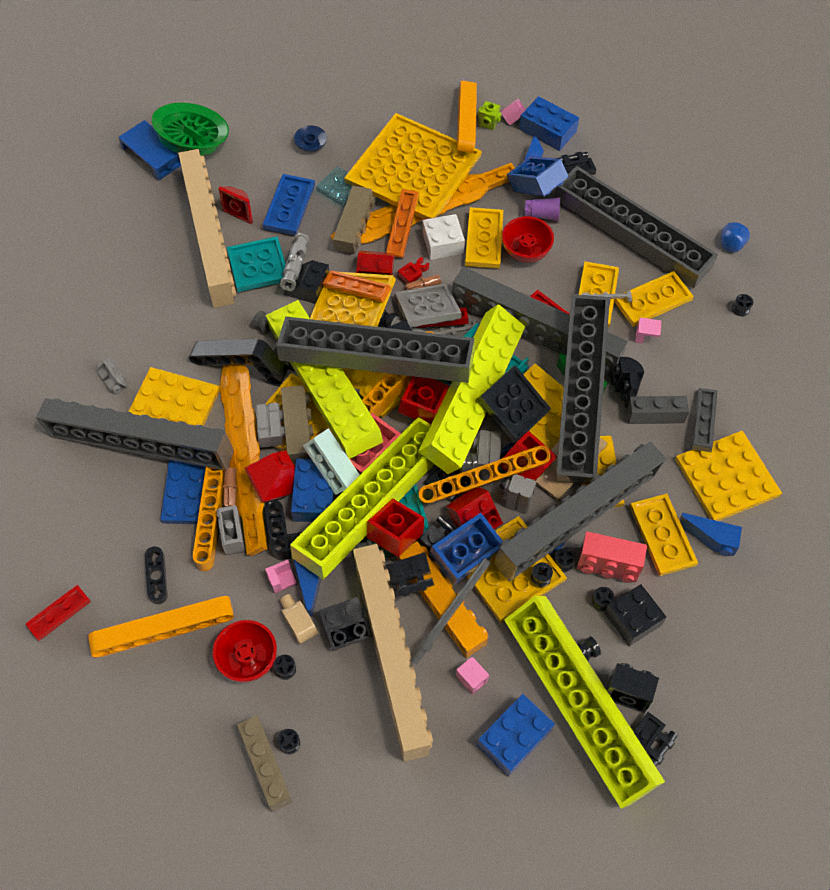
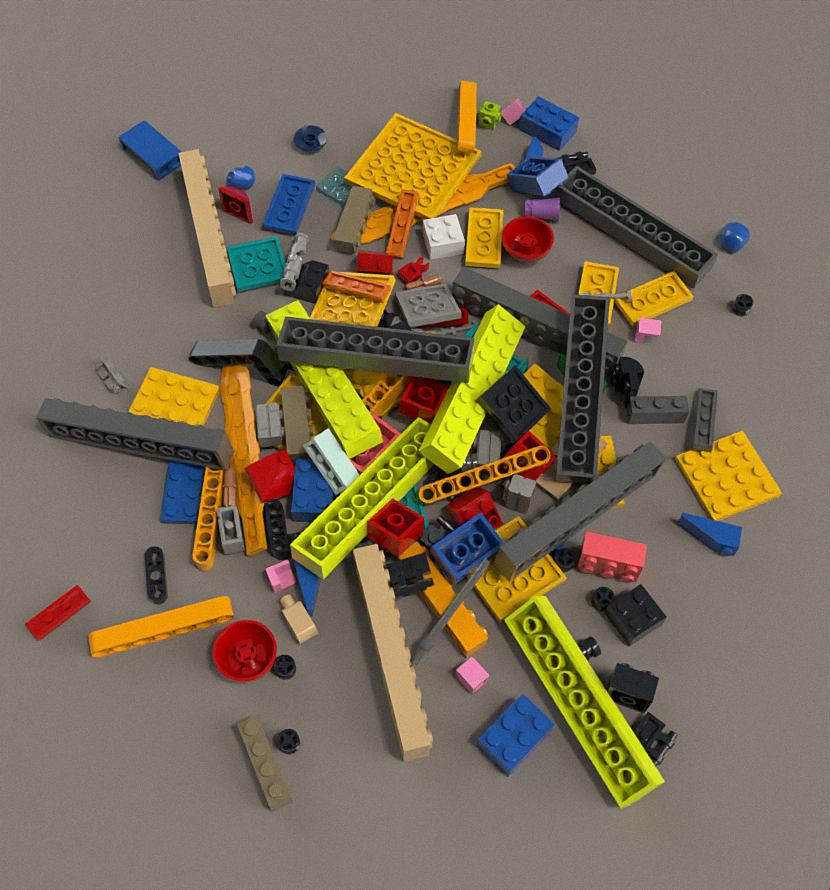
(192, 124): green piece -> none
(241, 178): none -> blue hair
(345, 623): black brick -> none
(541, 579): black wheel -> none
(663, 534): yellow plate -> none

